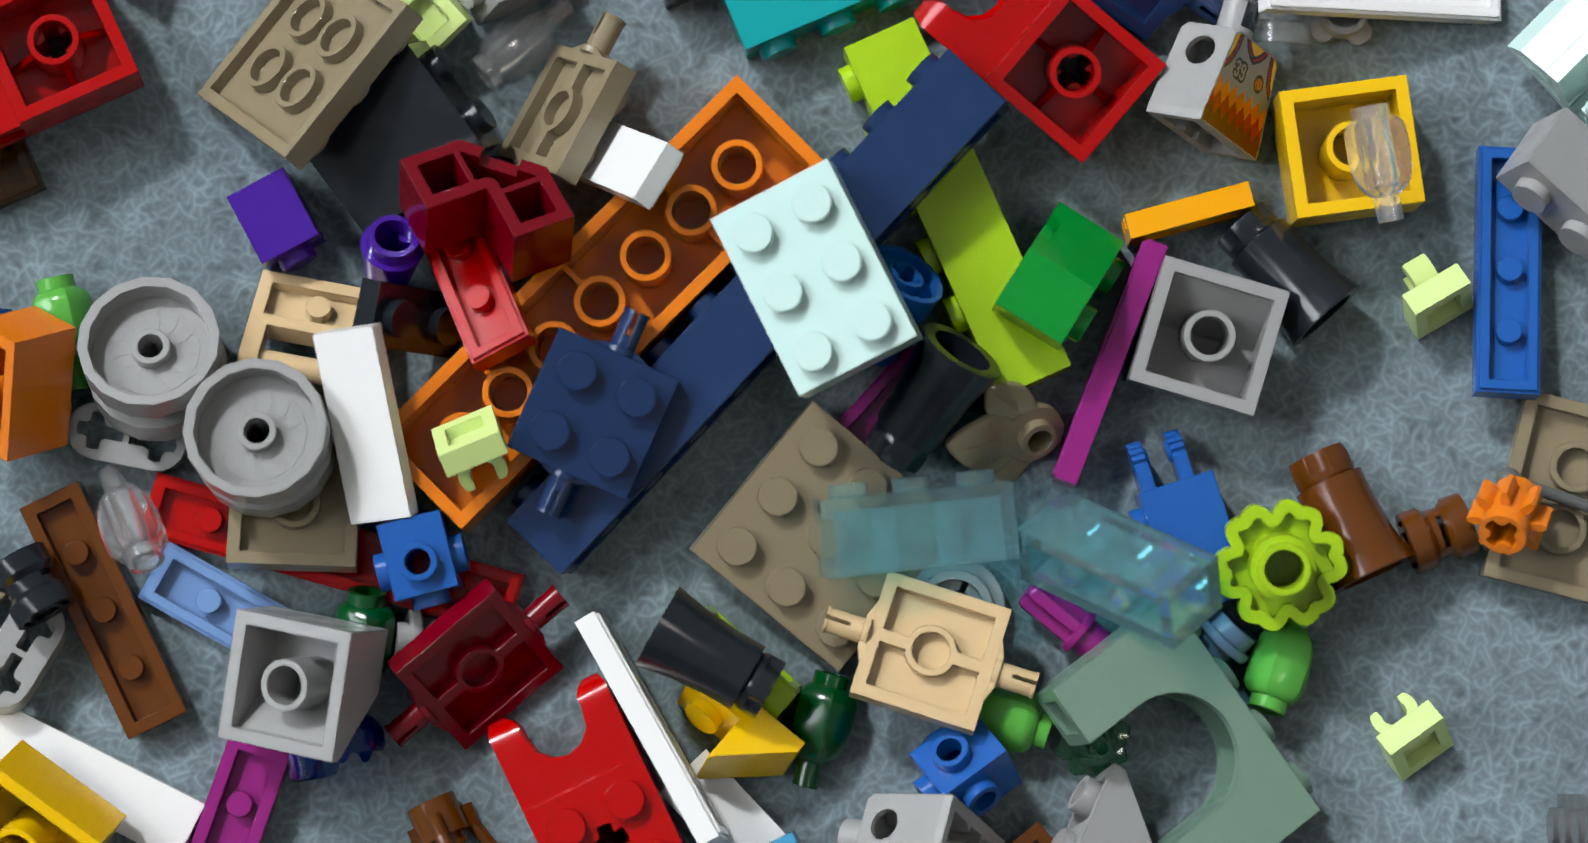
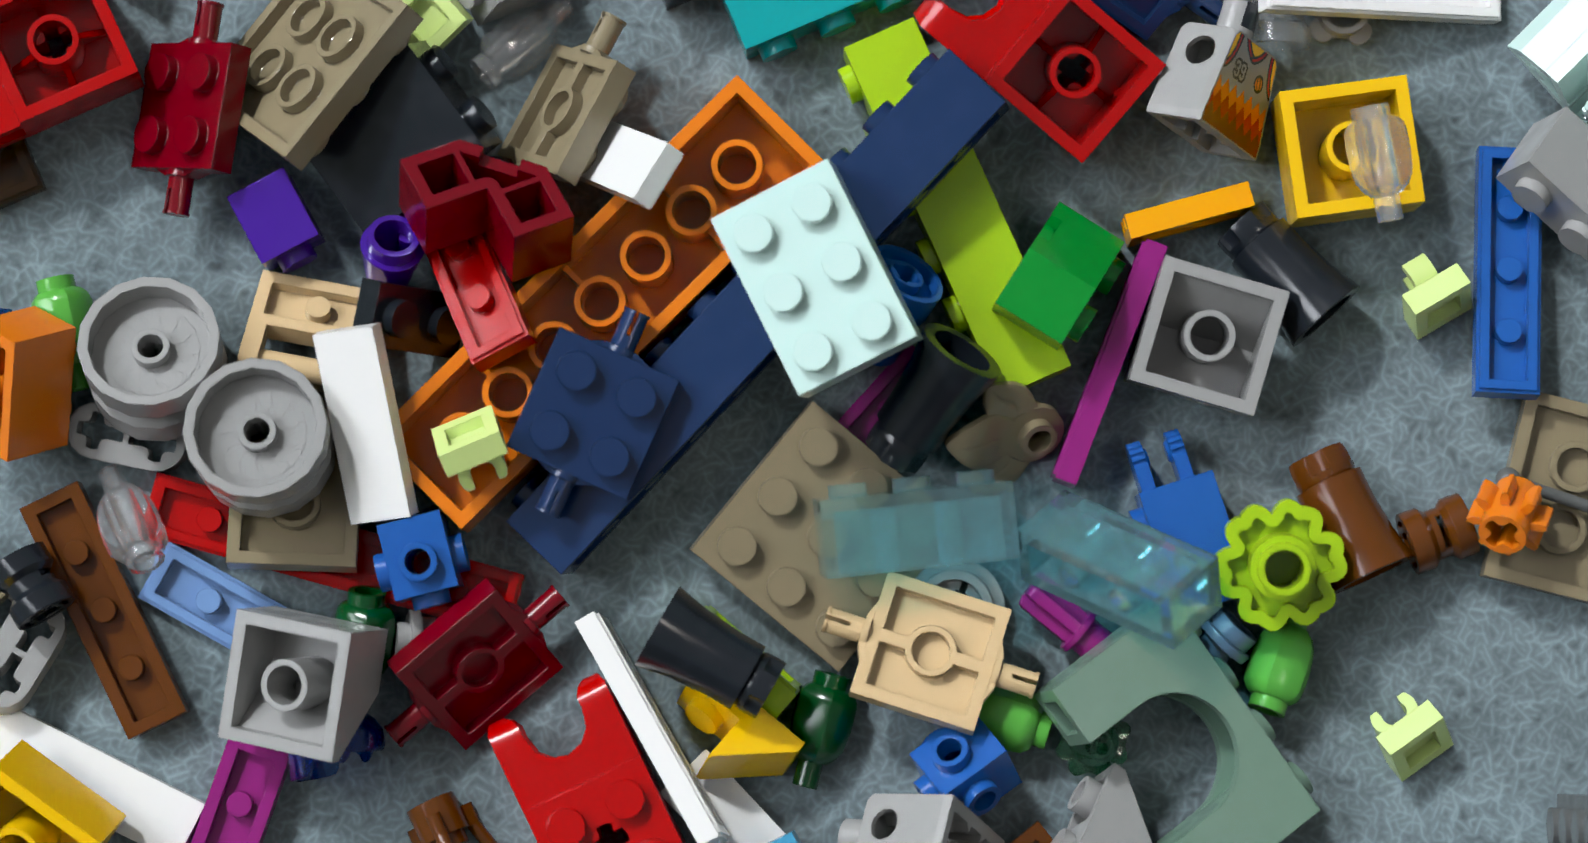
(191, 108): none -> dark red plate

